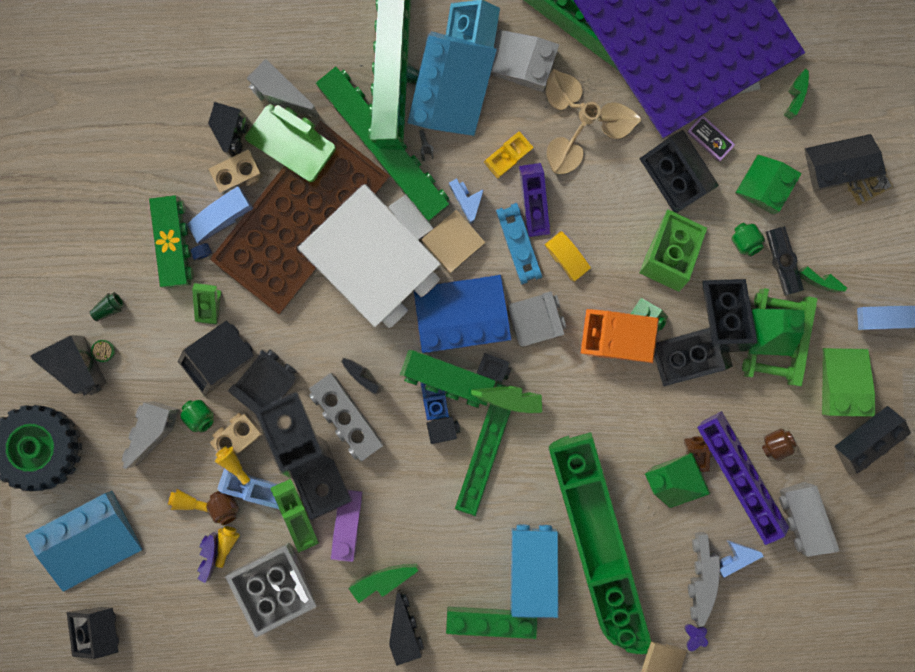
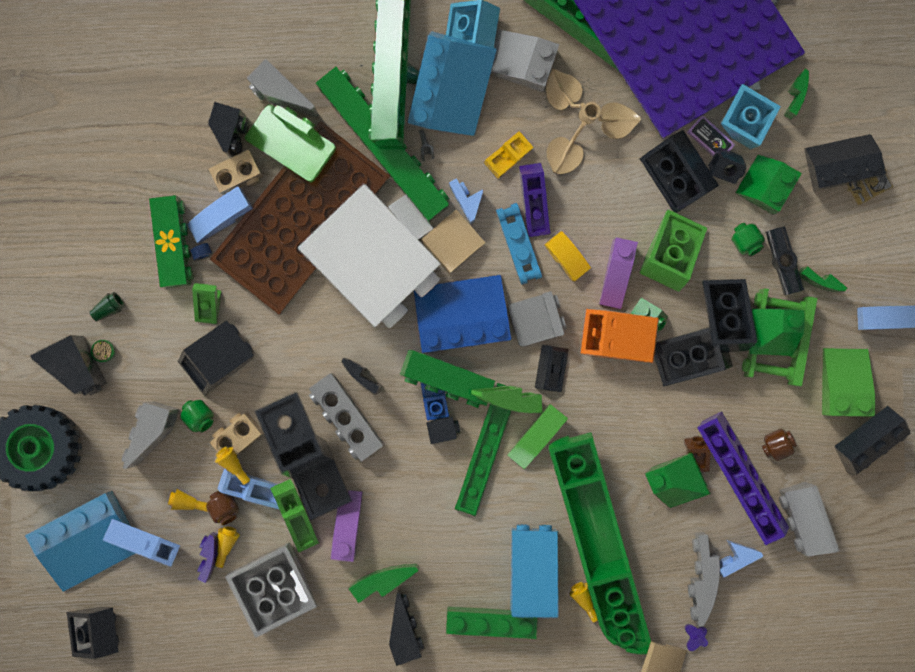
(141, 542): none -> light blue slope
(264, 381): black panel -> none
(494, 368): black bracket -> none
(537, 436): none -> bright green slope
(551, 368): none -> black slope
(582, 596): none -> yellow cone
(618, 272): none -> medium lavender slope
(724, 158): none -> black brick
(749, 117): none -> medium azure slope

